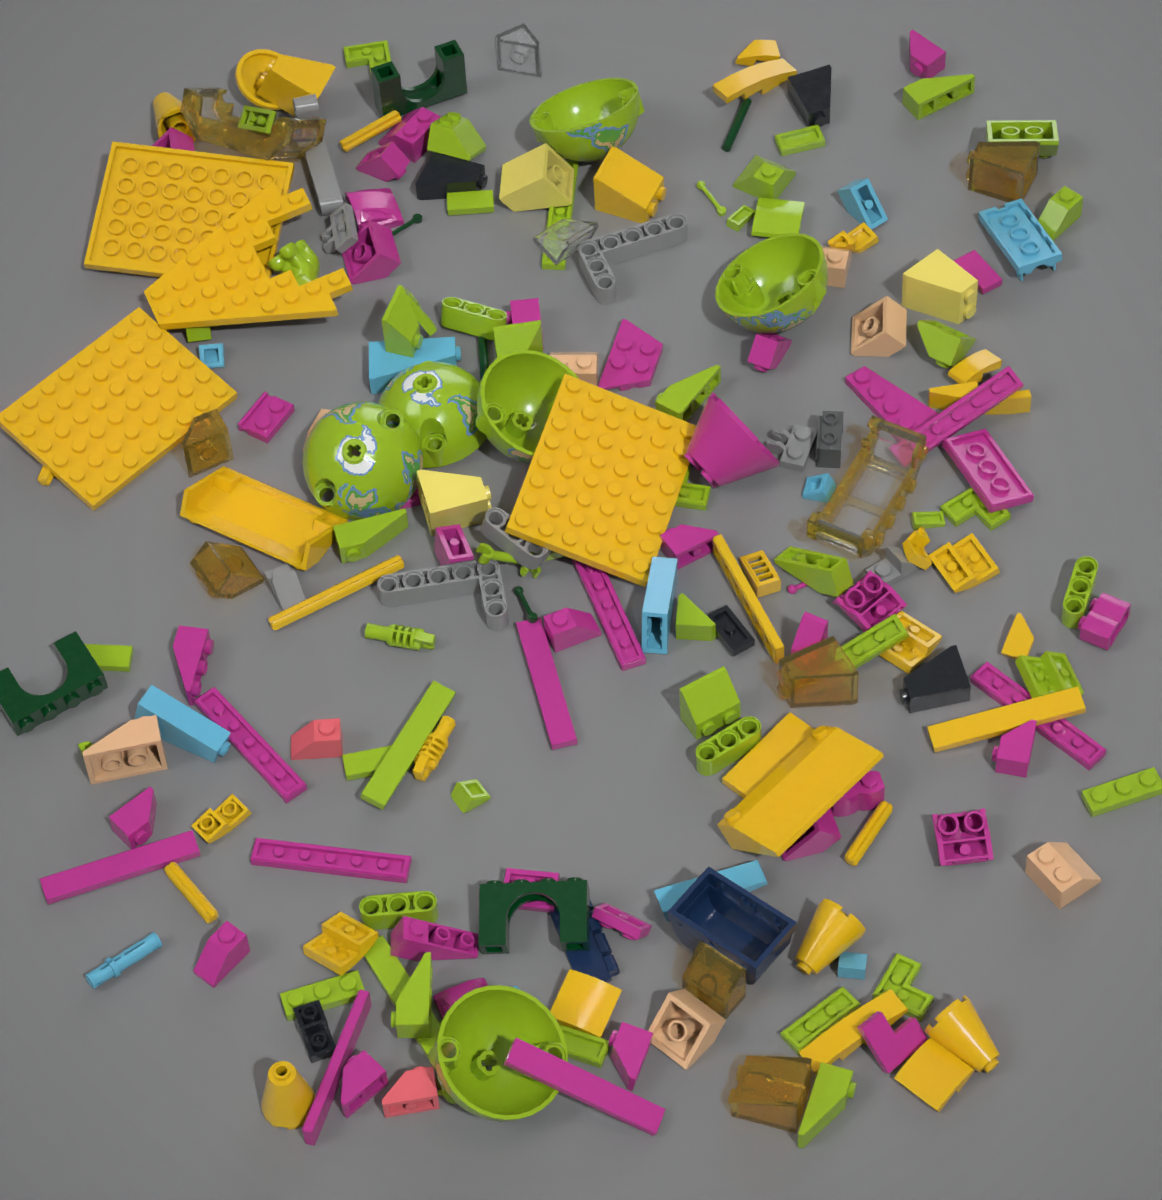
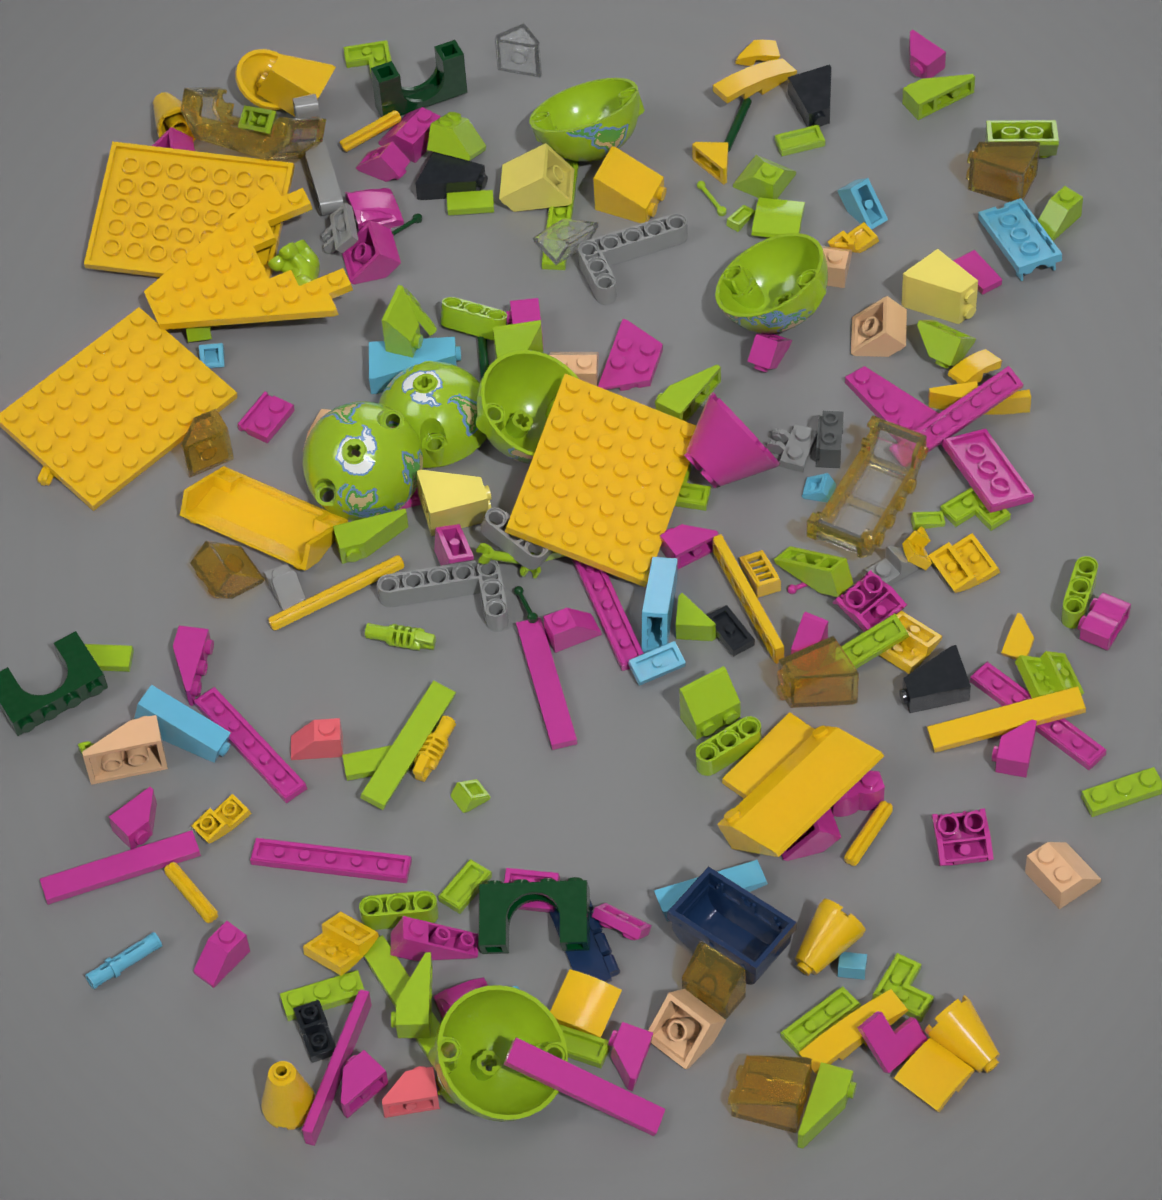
(464, 886): none -> lime tile
(656, 663): none -> medium azure plate
(712, 158): none -> yellow slope

